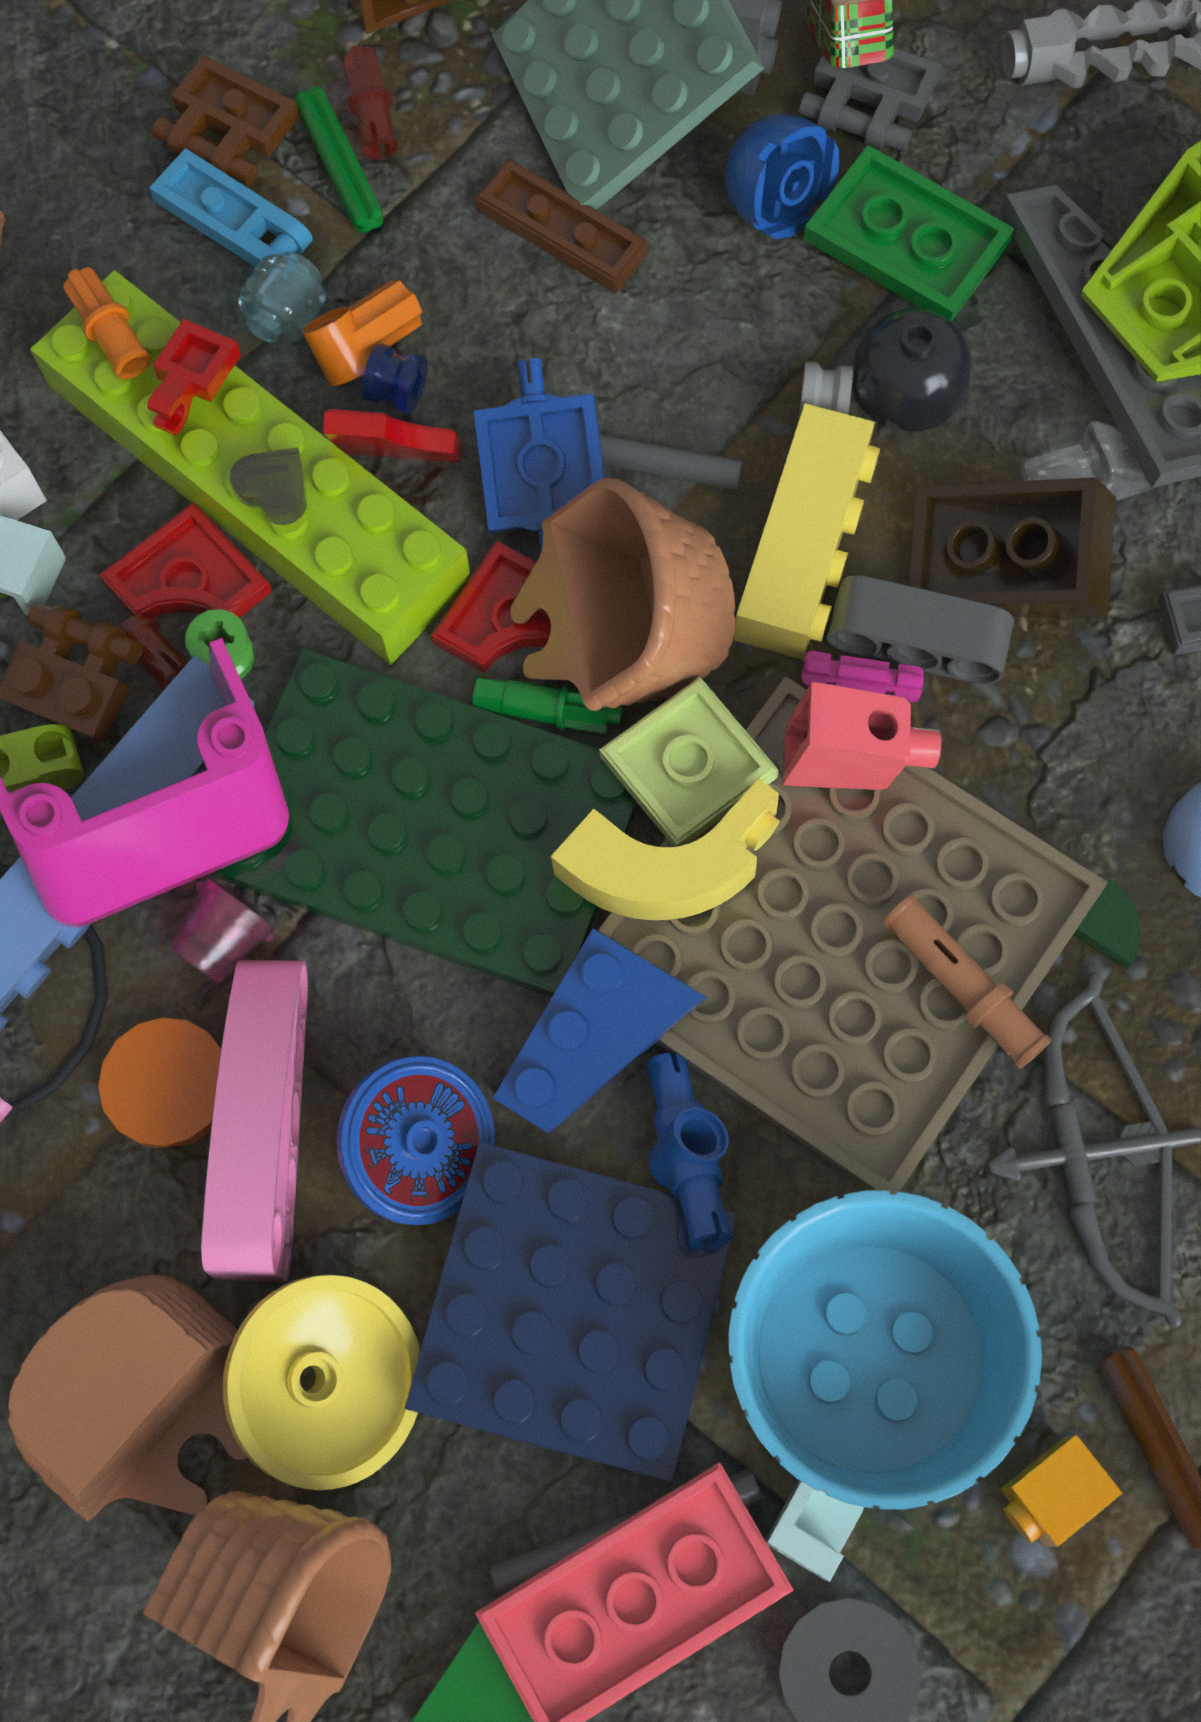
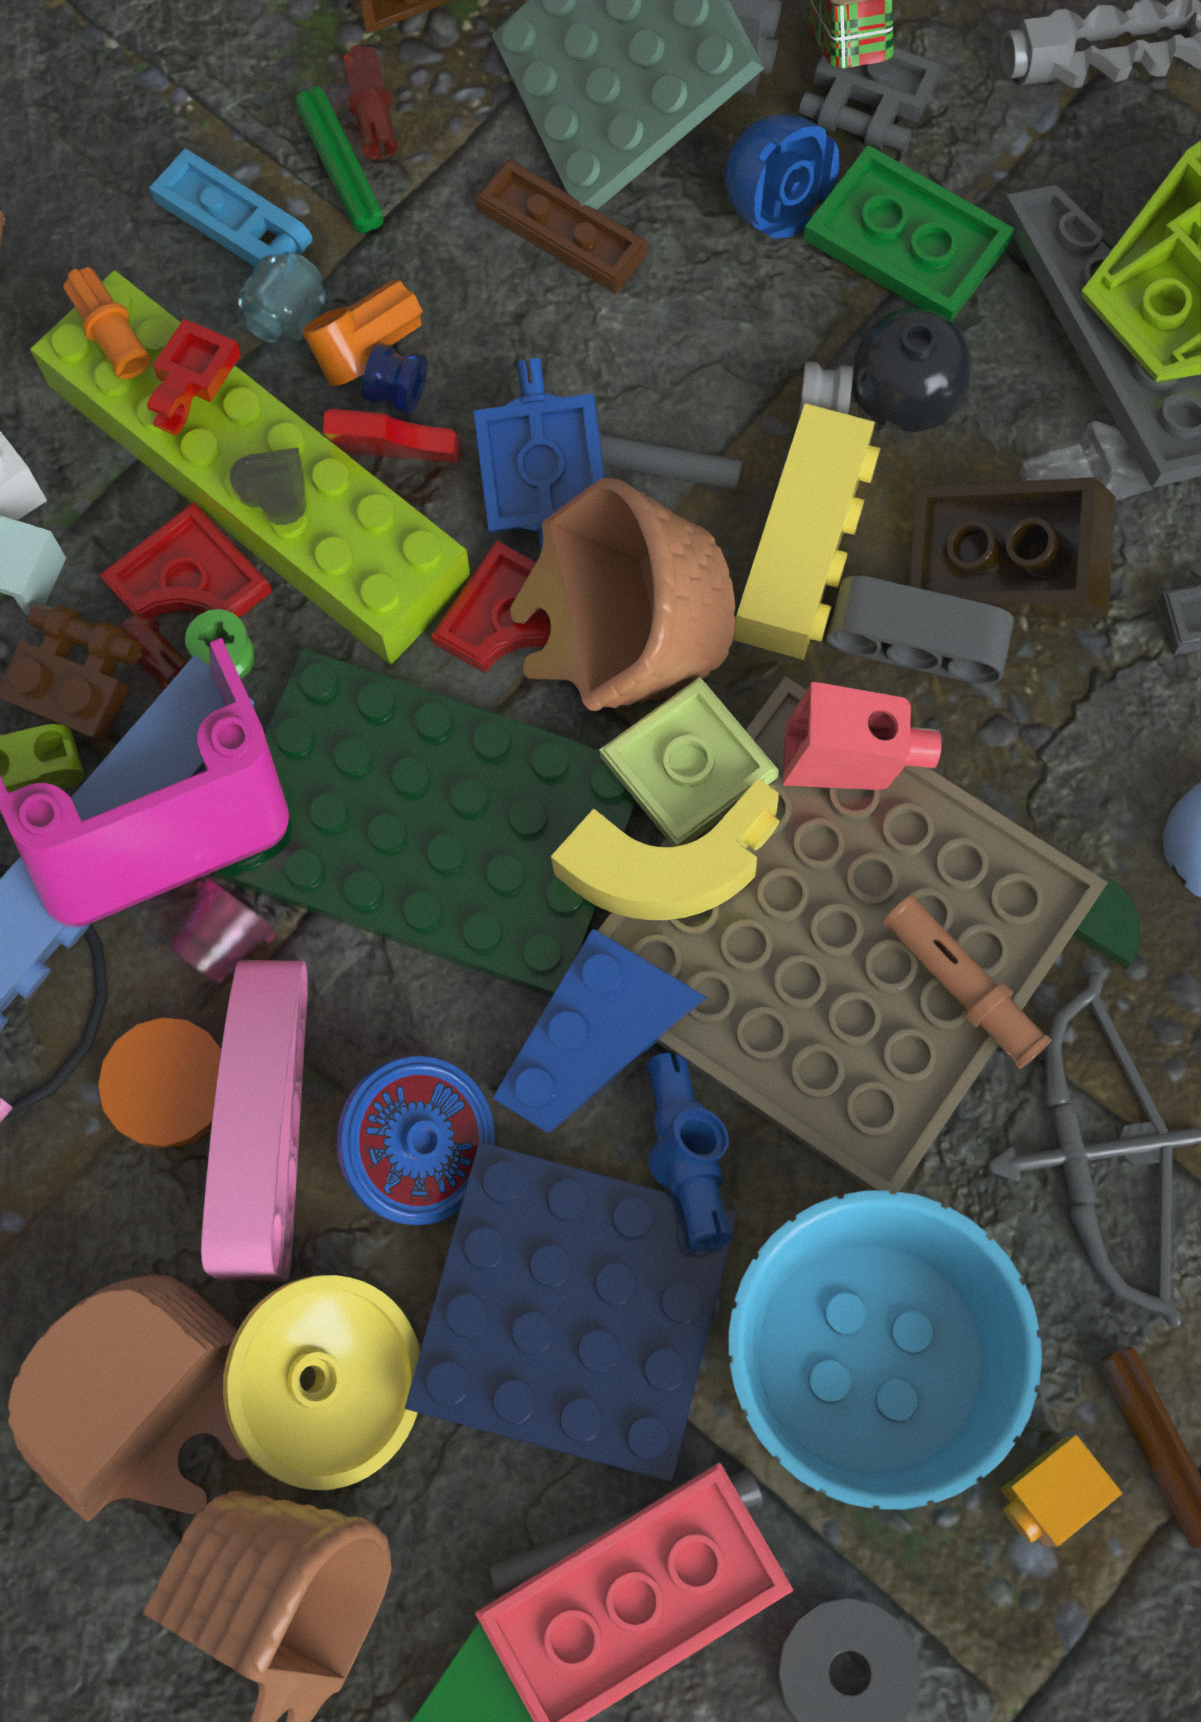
(232, 105): reddish brown plate -> none
(542, 704): green piece -> none
(813, 1530): light aqua panel -> none
(863, 675): dark pink axle -> none

